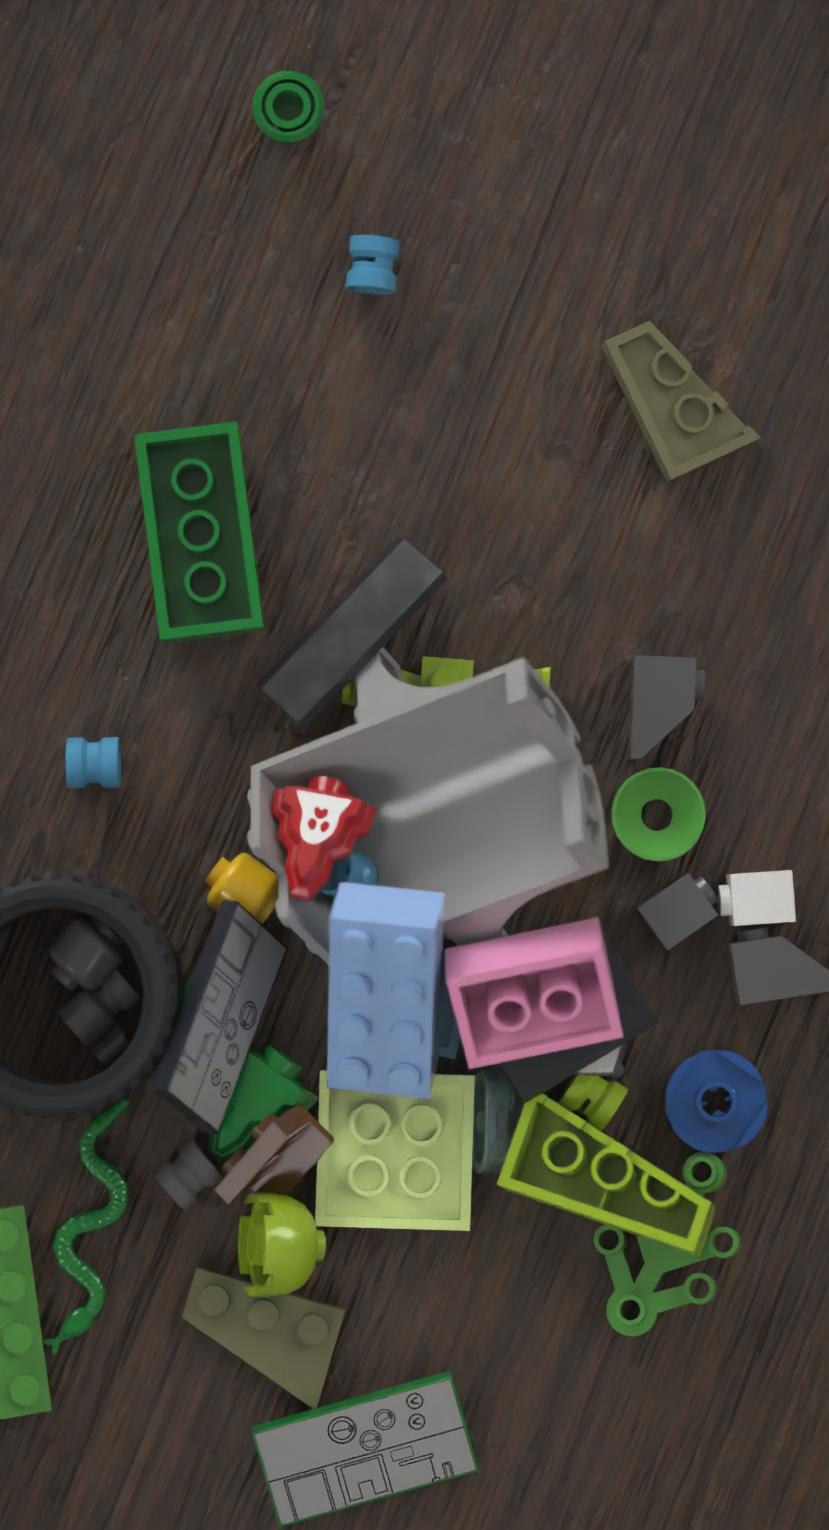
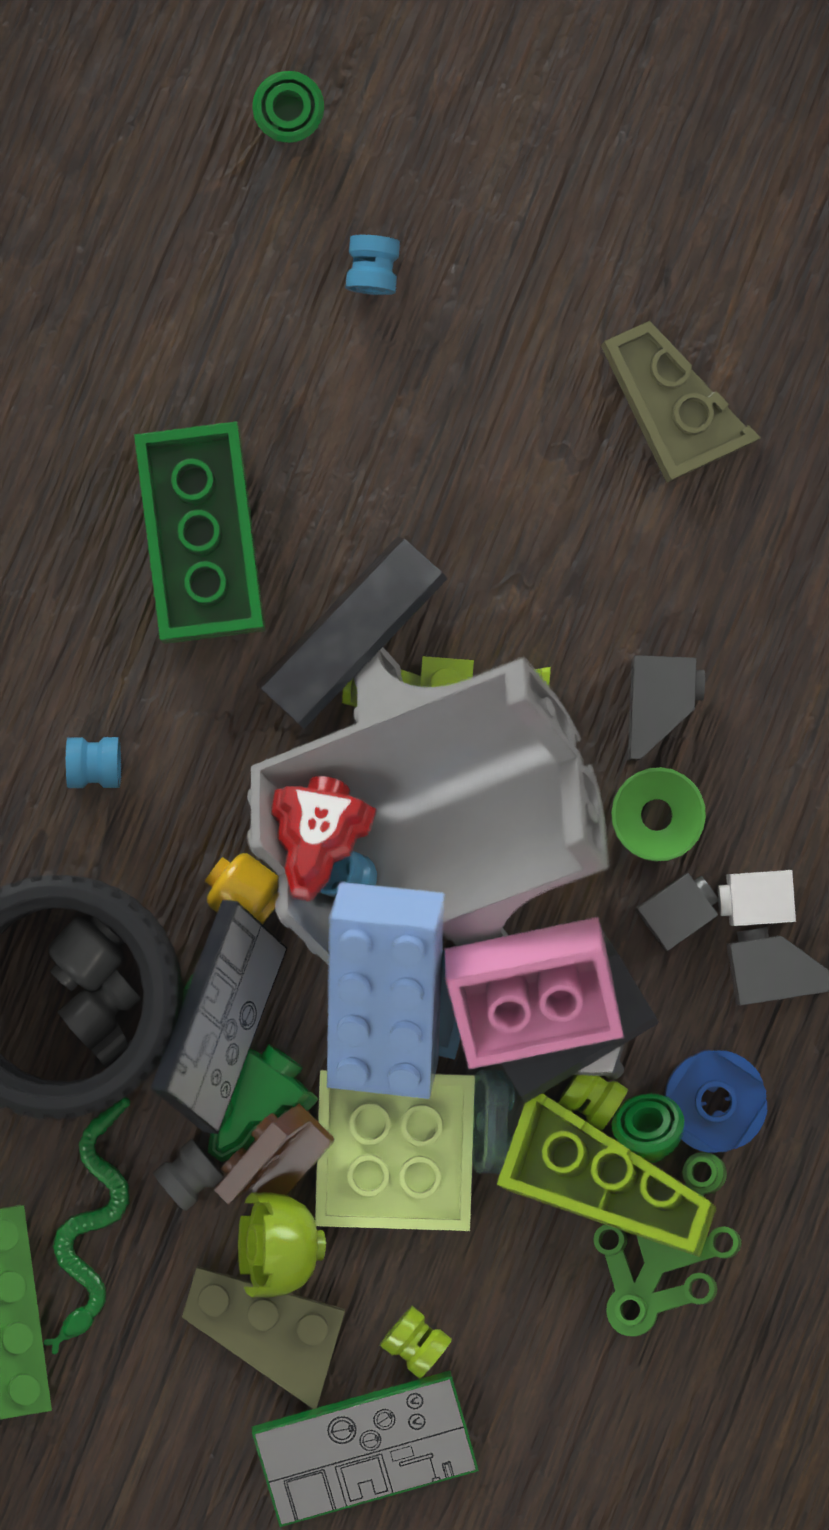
(416, 1342): none -> lime wheel
(649, 1125): none -> green brick

